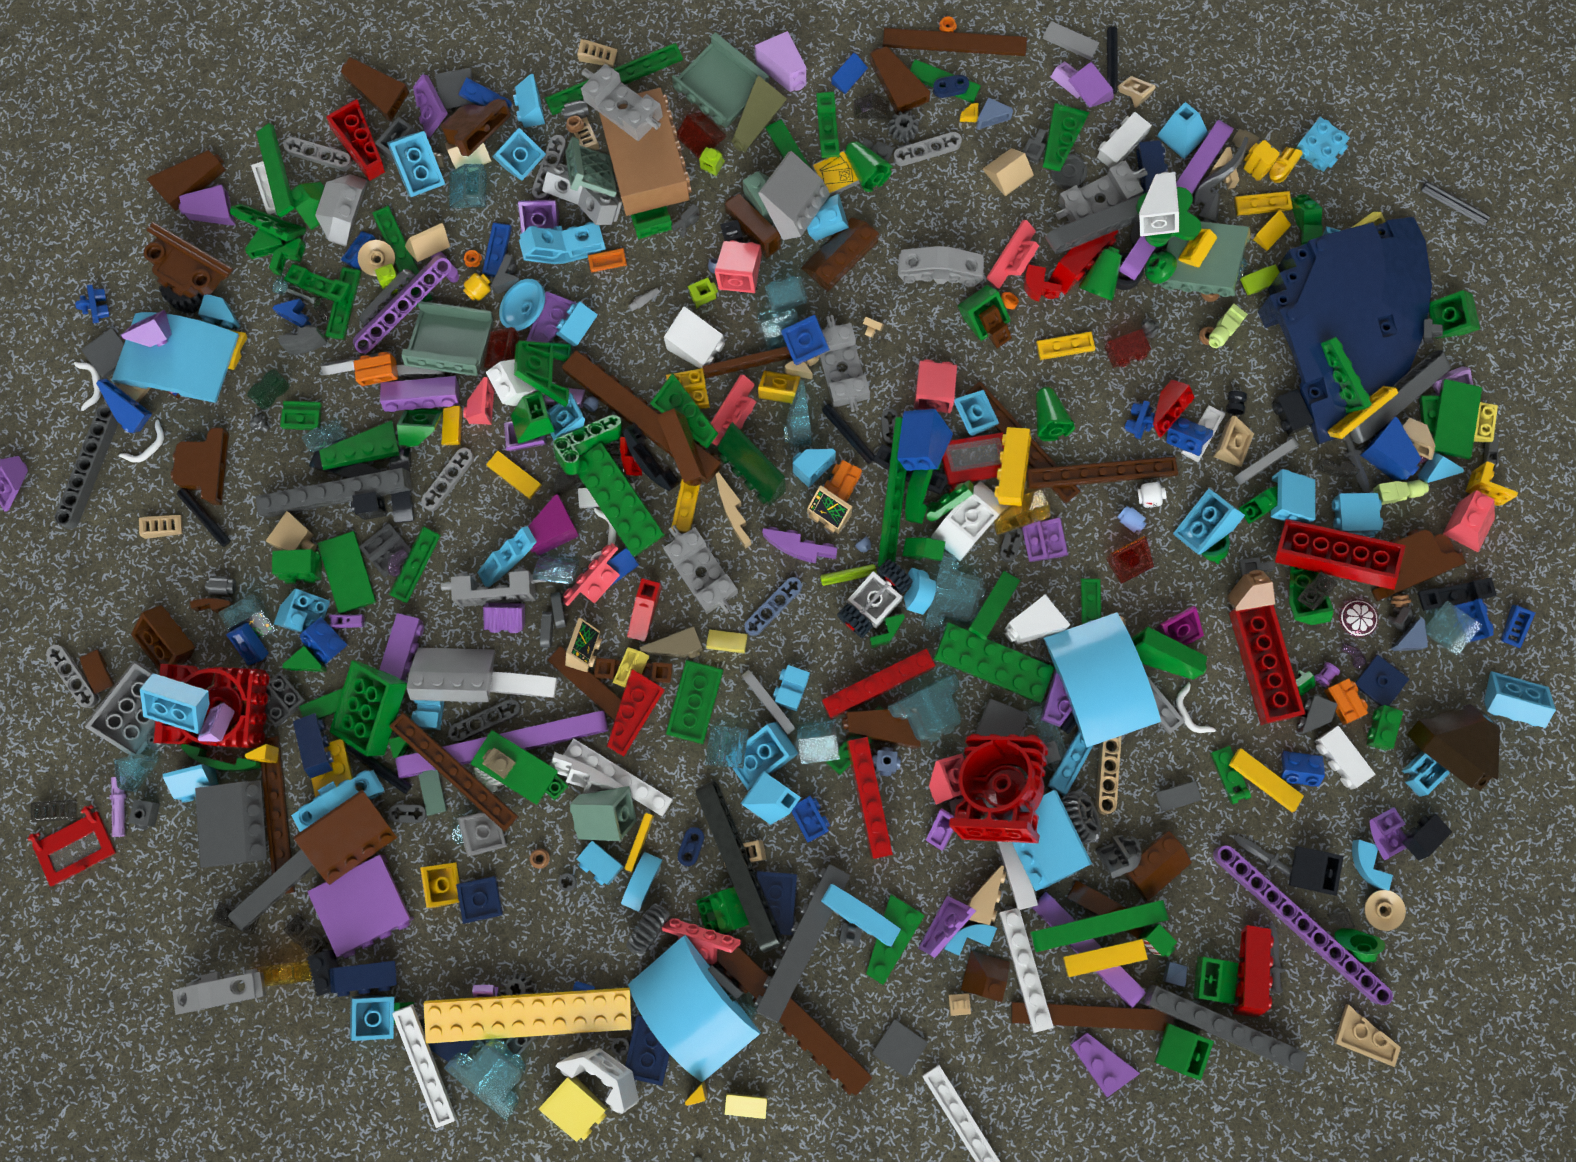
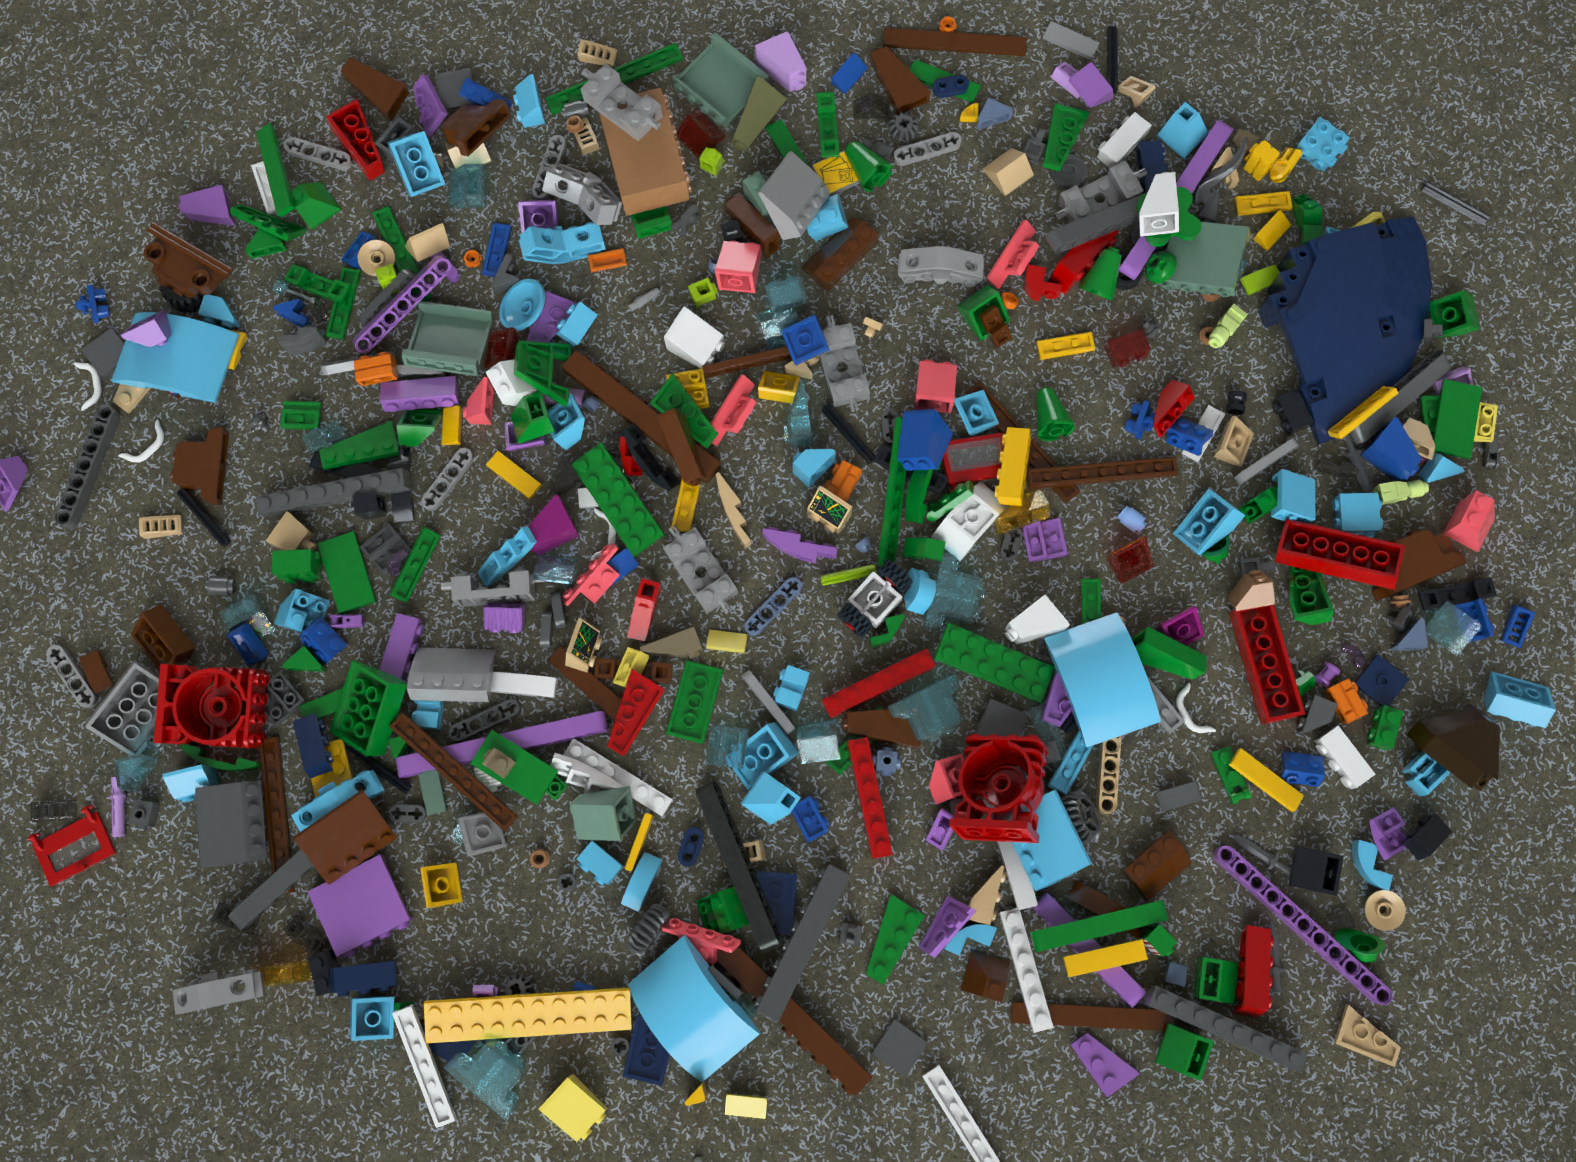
(124, 408): blue slope -> none
(174, 703): medium azure slope -> none
(187, 177): reddish brown slope -> none
(215, 604): reddish brown slope -> none
(216, 723): lavender slope -> none
(264, 754): yellow slope -> none
(267, 390): clear green brick -> none
(292, 251): green slope -> none
(340, 207): light grey wedge -> none
(477, 286): yellow head -> none
(479, 899): dark blue plate -> none
(519, 154): medium azure slope -> none
(577, 169): sand green fence -> none
(580, 441): green beam -> none
(610, 1072): white slope -> none
(751, 466): dark green slope -> none
(860, 915): medium azure slope -> none
(959, 1004): tan tile -> none
(994, 605): green tile -> none
(1120, 856): dark grey slope -> none
(1151, 494): white head -> none
(1197, 249): yellow slope -> none
(1317, 591): clear smoke slope -> none
(1345, 375): green wing -> none
(1358, 618): dish -> none
(1480, 481): yellow bracket -> none

